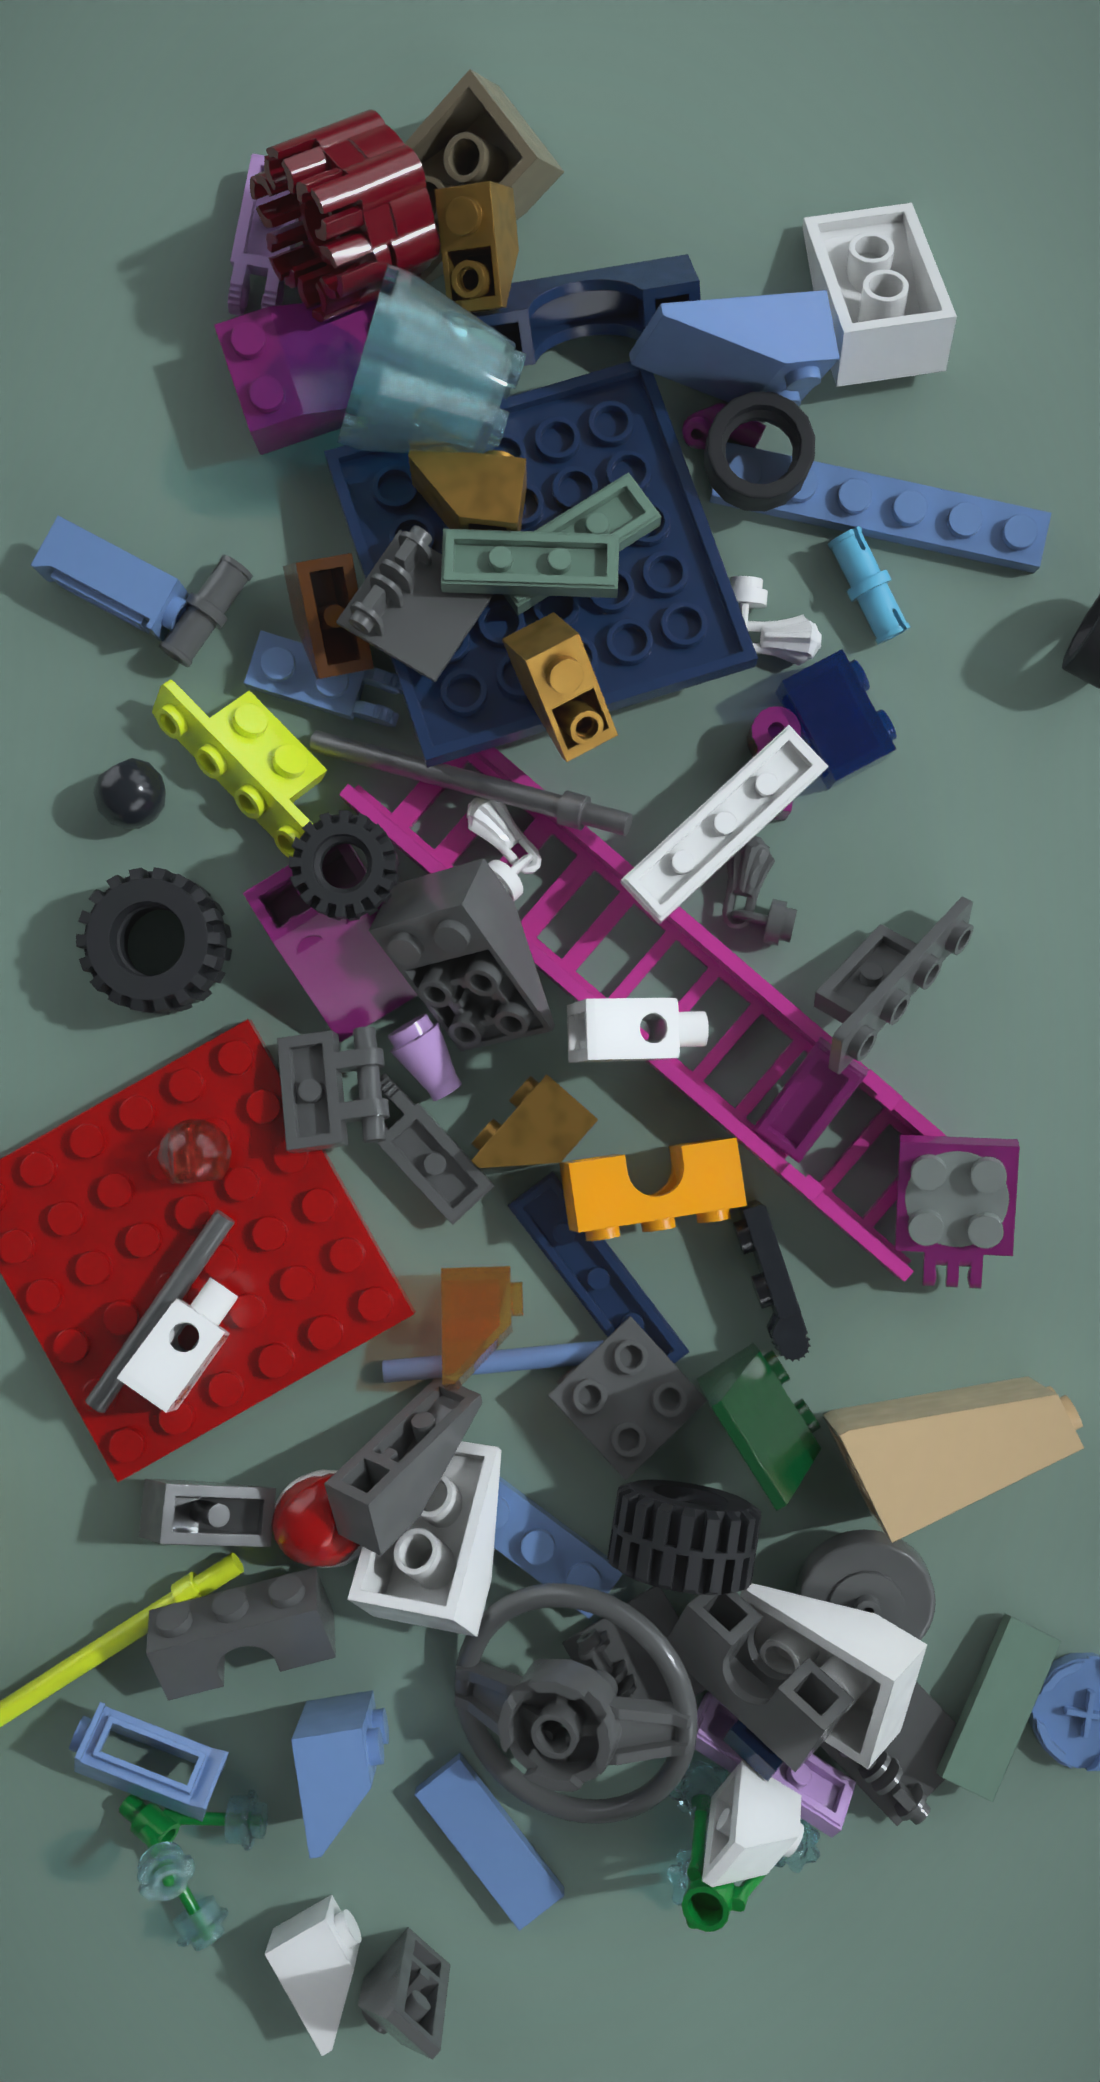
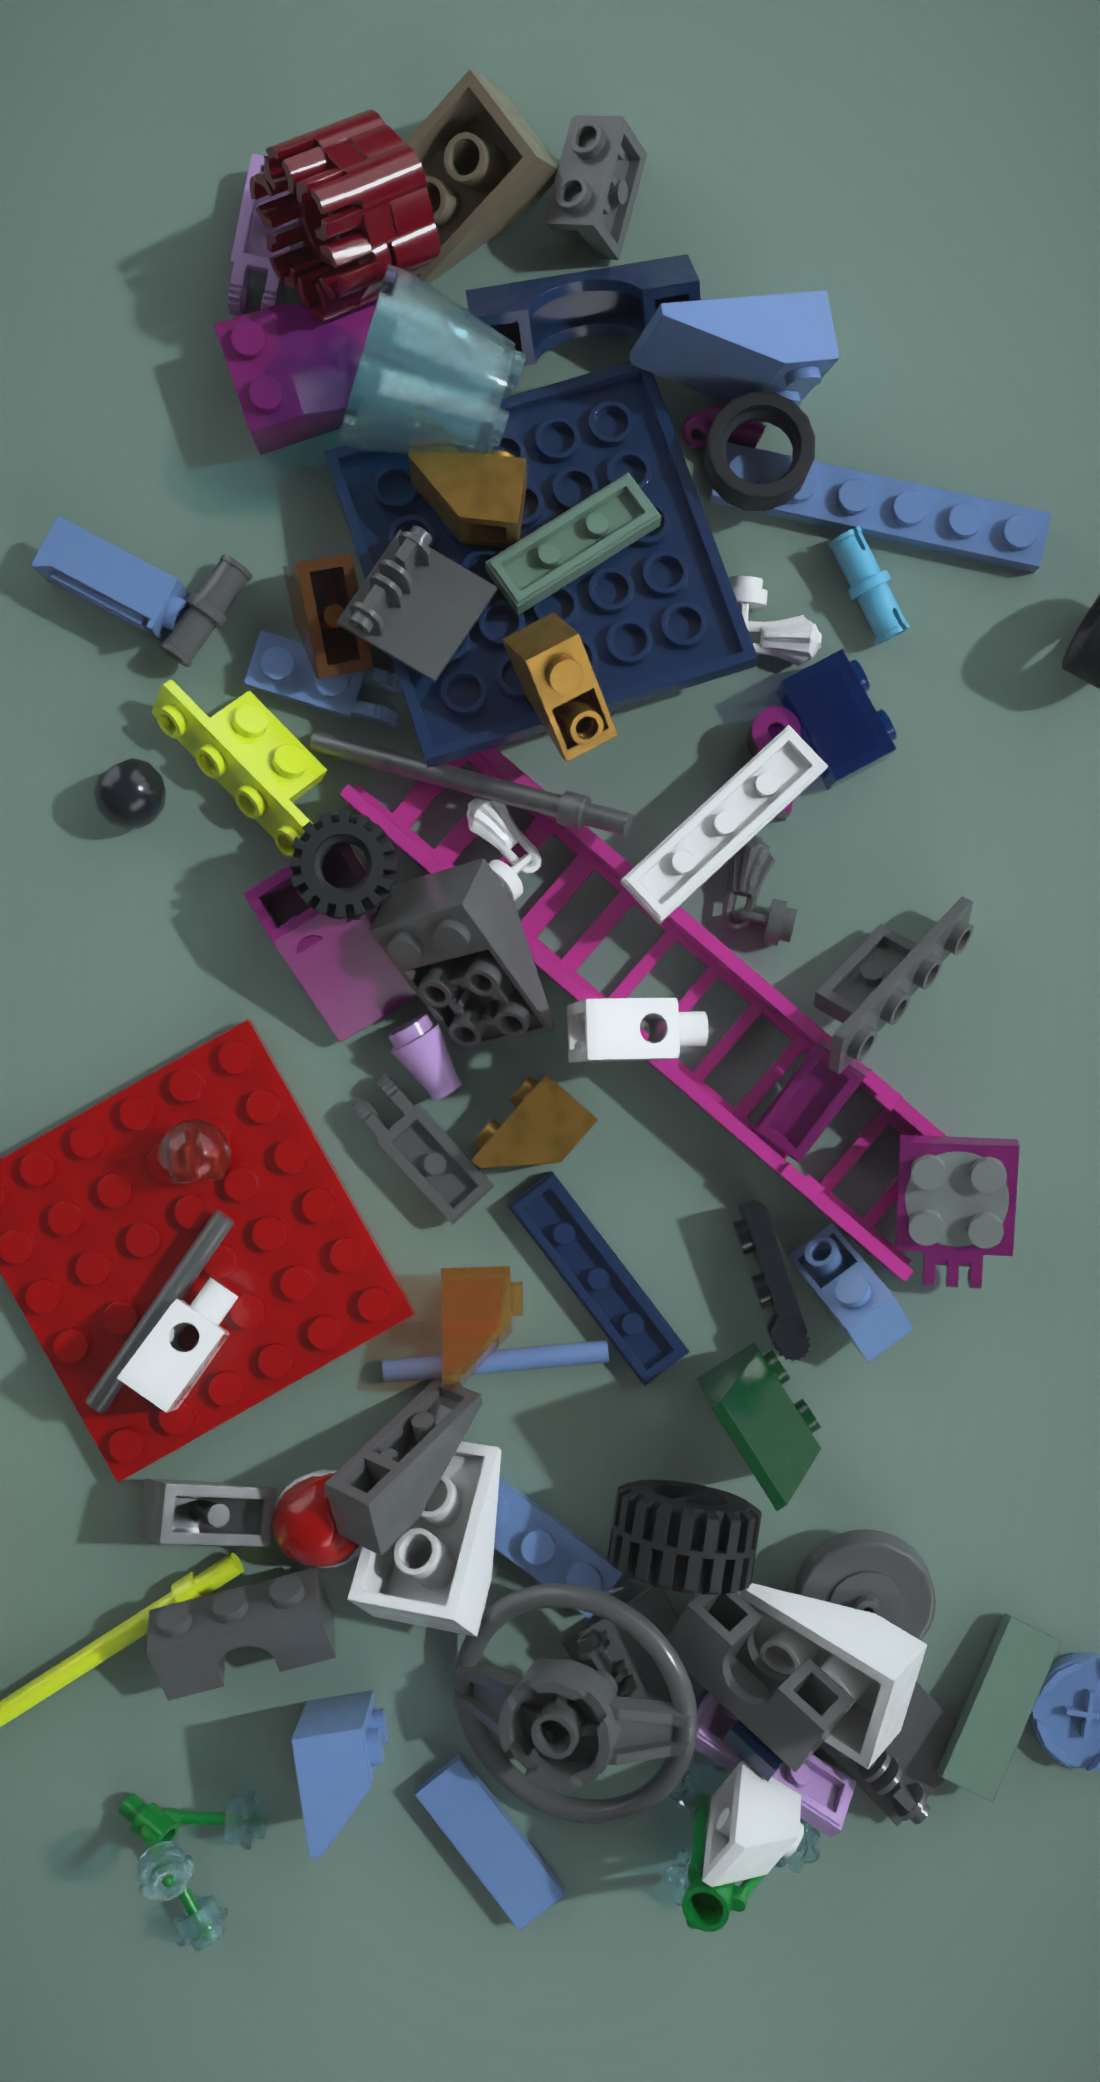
(109, 930): black tyre -> none
(185, 1799): medium blue window -> none
(314, 1089): dark grey plate -> none
(315, 1965): white slope -> none
(408, 1994): dark grey slope -> none
(478, 243): pearl gold slope -> none
(530, 563): sand green tile -> none
(597, 182): none -> dark grey bracket
(627, 1397): dark grey hinge -> none
(702, 1182): light orange arch -> none
(851, 1292): none -> medium blue slope
(881, 292): white slope -> none
(951, 1447): tan slope -> none

